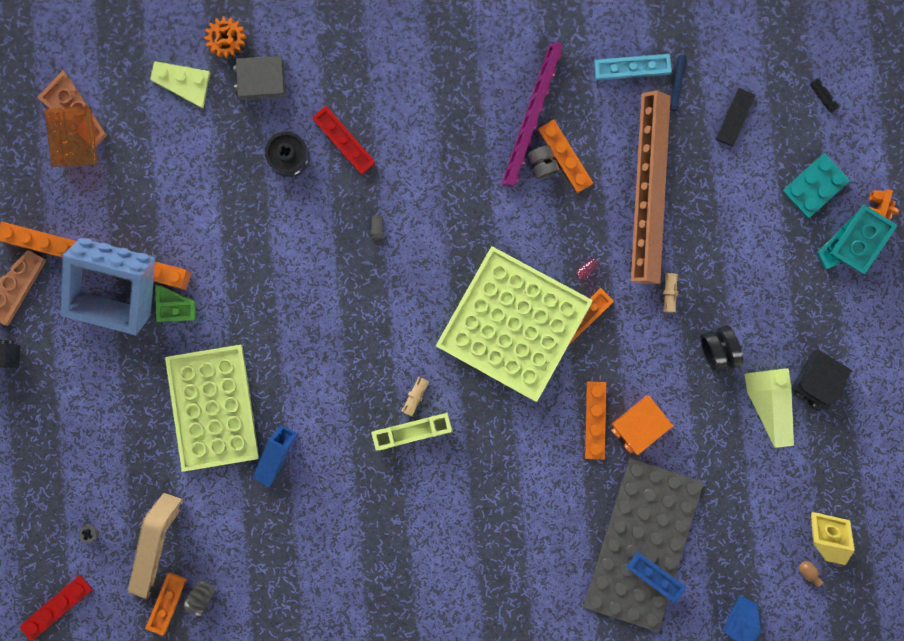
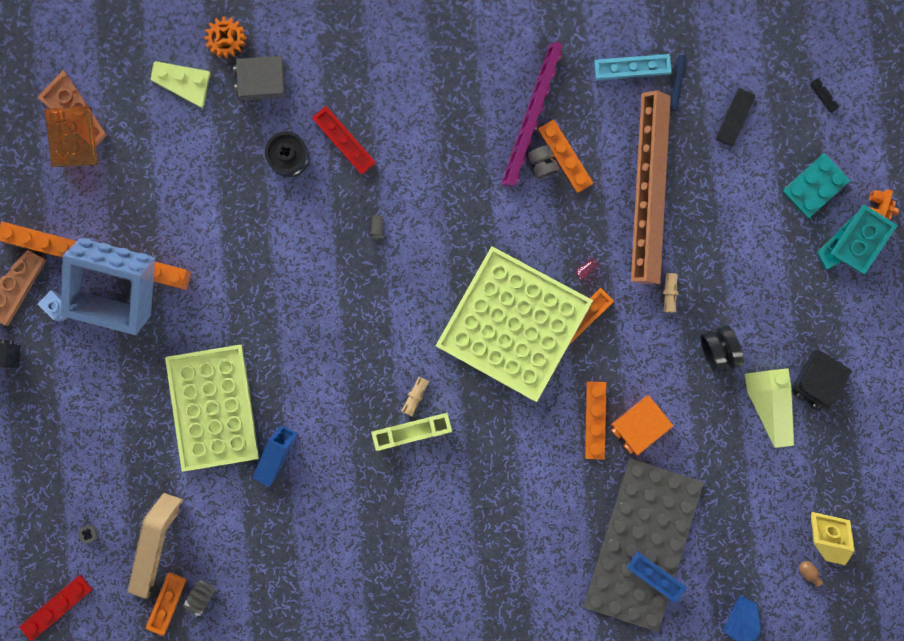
(52, 305): none -> light blue brick
(173, 306): bright green wing -> none

